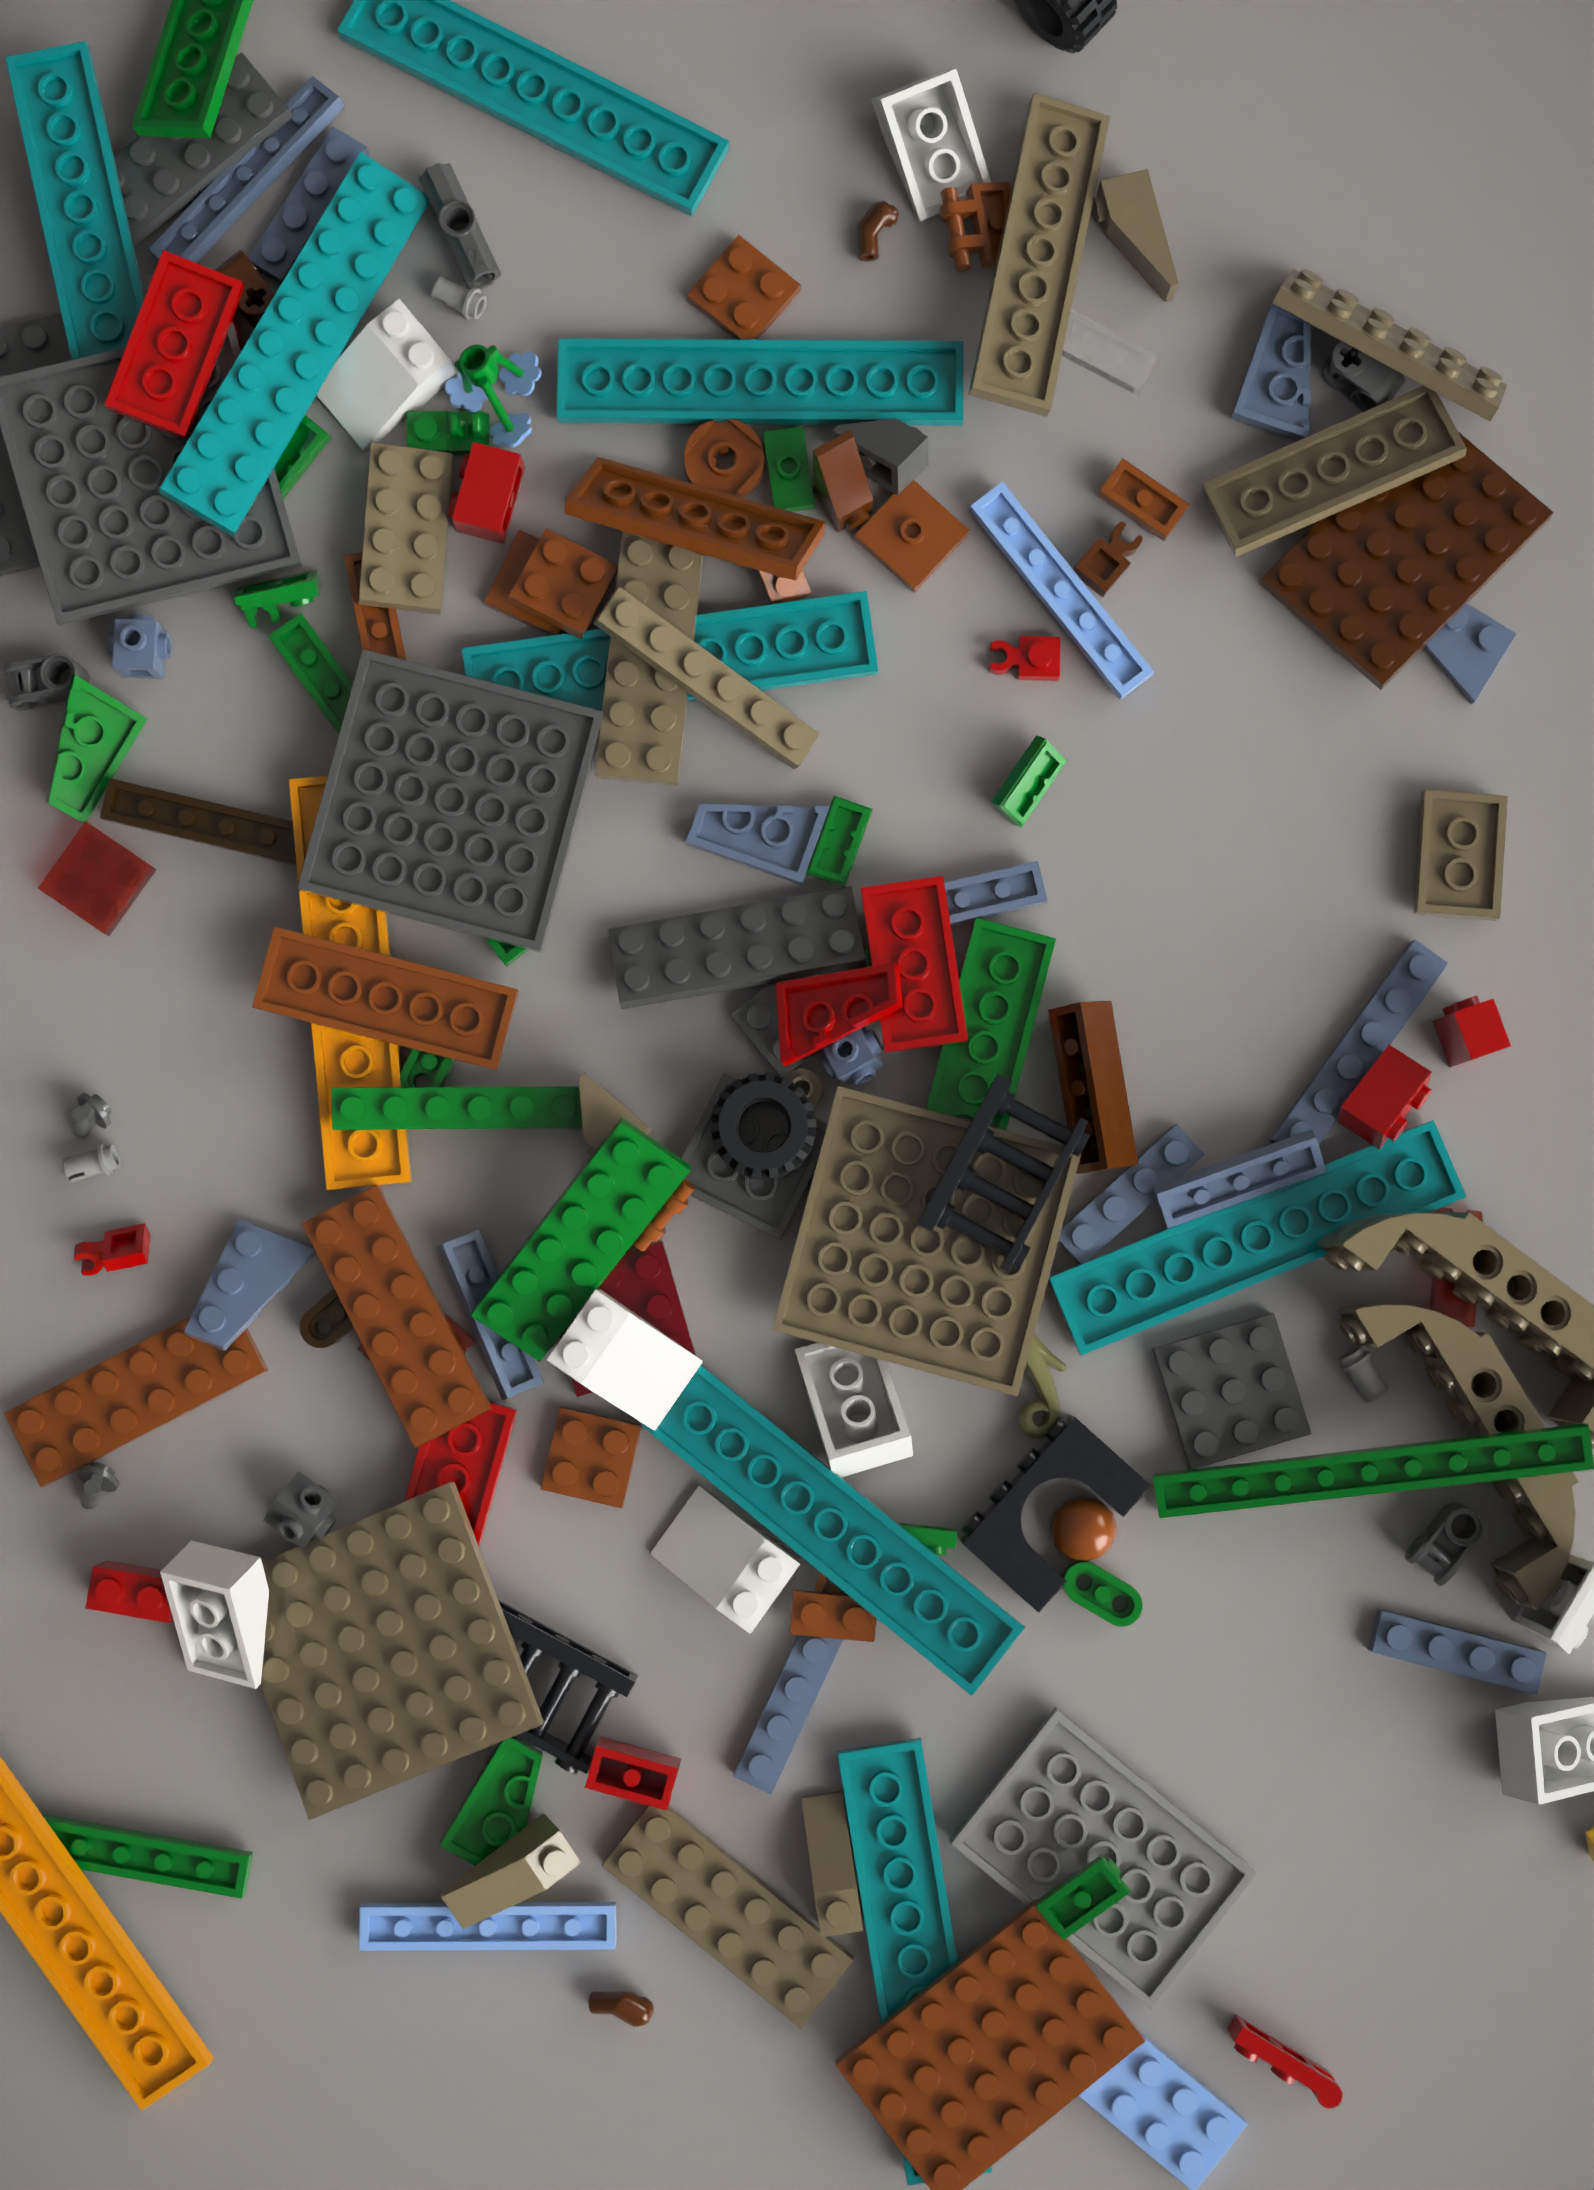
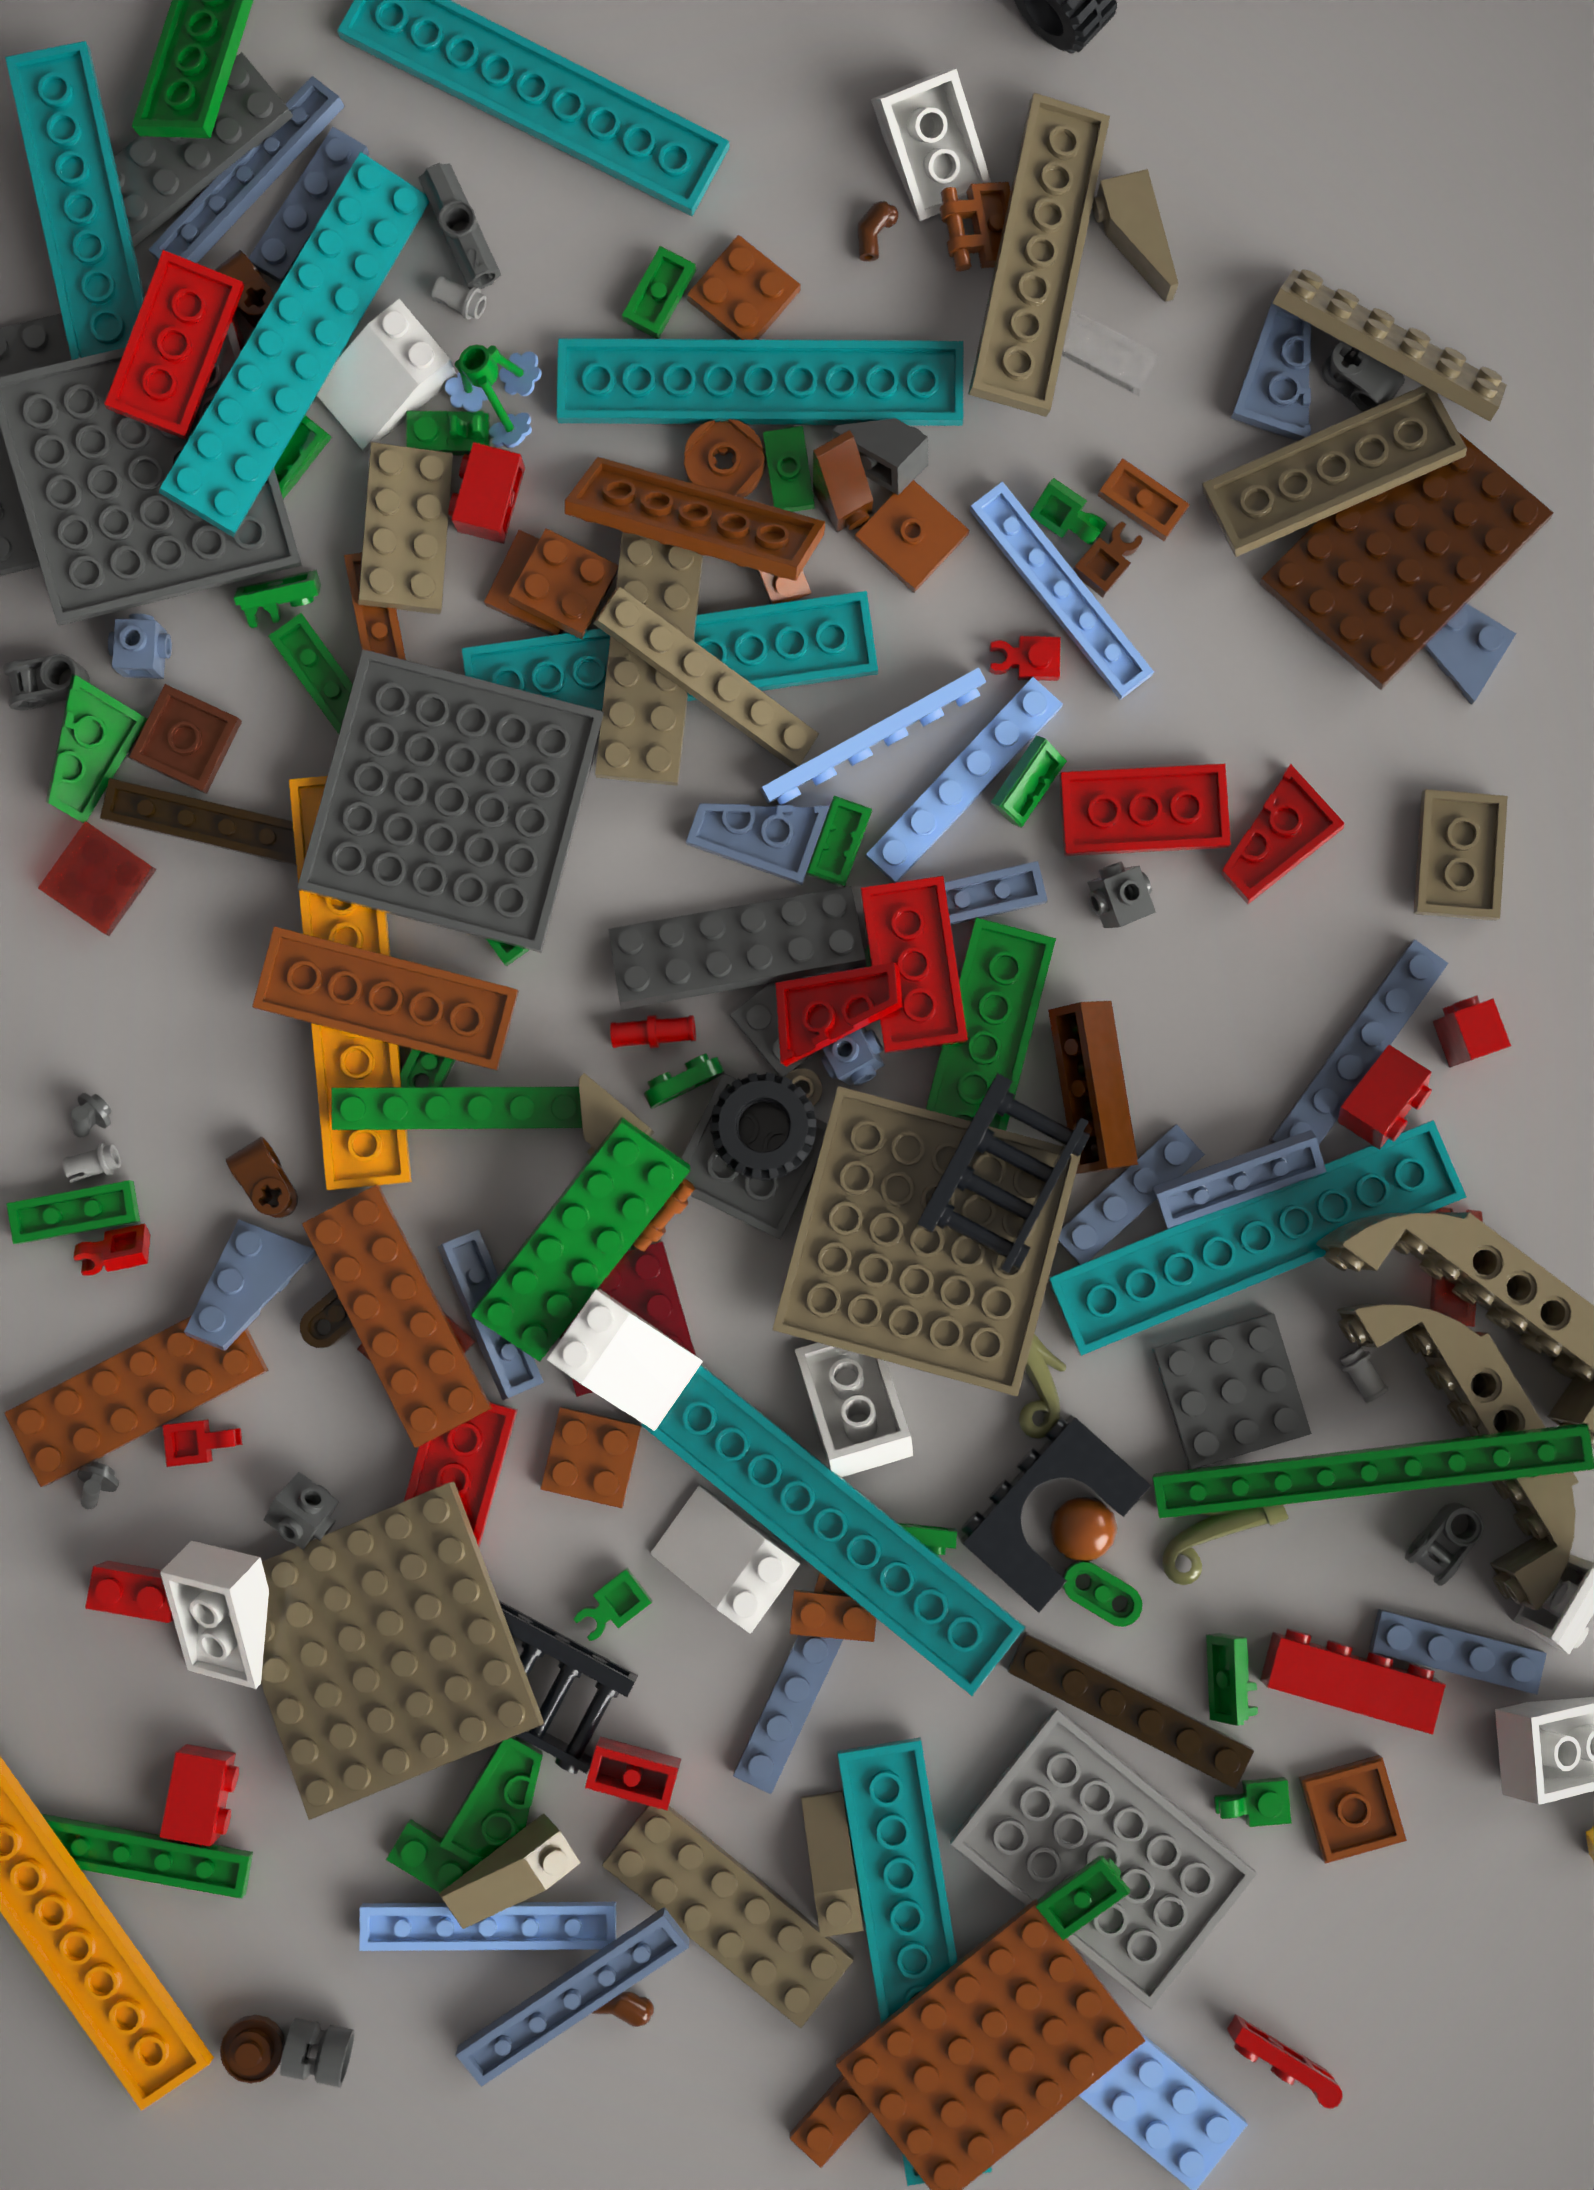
(73, 1212): none -> green plate
(185, 739): none -> copper plate
(193, 1441): none -> red plate
(199, 1795): none -> red brick
(252, 2049): none -> reddish brown plate
(259, 1173): none -> reddish brown piece
(332, 2054): none -> dark grey wheel
(422, 1857): none -> green plate
(572, 1996): none -> sand blue plate
(617, 1601): none -> green plate
(653, 1031): none -> red pin
(659, 292): none -> green plate
(698, 1072): none -> green plate
(830, 2122): none -> dark orange plate
(890, 730): none -> light blue plate
(964, 780): none -> light blue plate
(1061, 511): none -> green plate
(1121, 895): none -> dark grey brick
(1130, 1710): none -> dark brown plate
(1144, 809): none -> red plate
(1211, 1528): none -> olive plant
(1229, 1679): none -> green plate
(1262, 1802): none -> green plate
(1282, 836): none -> red wing
(1352, 1809): none -> dark orange tile
(1353, 1682): none -> red brick

